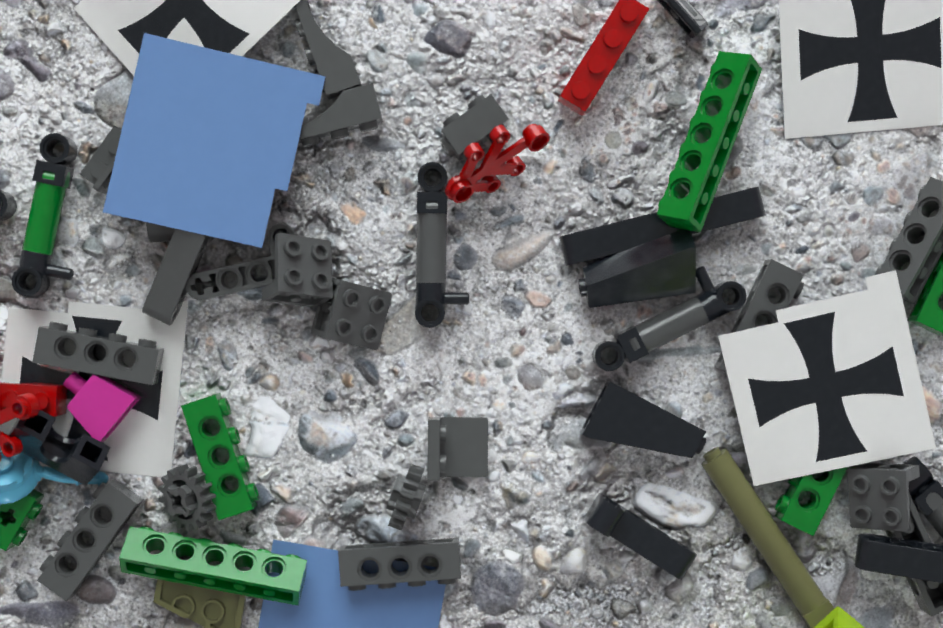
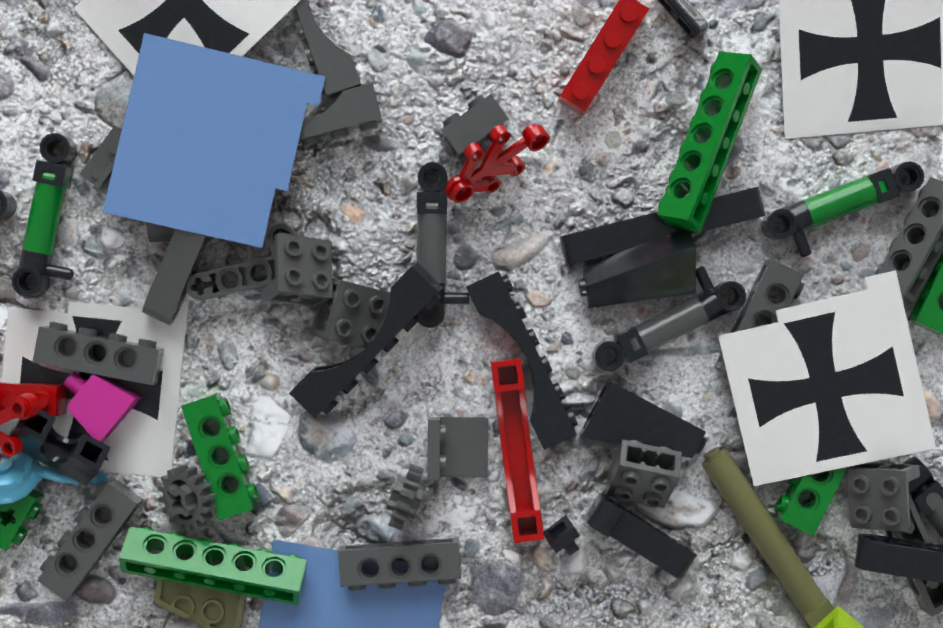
(408, 297): none -> black arch
(517, 450): none -> red arch
(548, 413): none -> black arch
(562, 535): none -> black tile
(643, 473): none -> dark grey brick
(841, 202): none -> piece

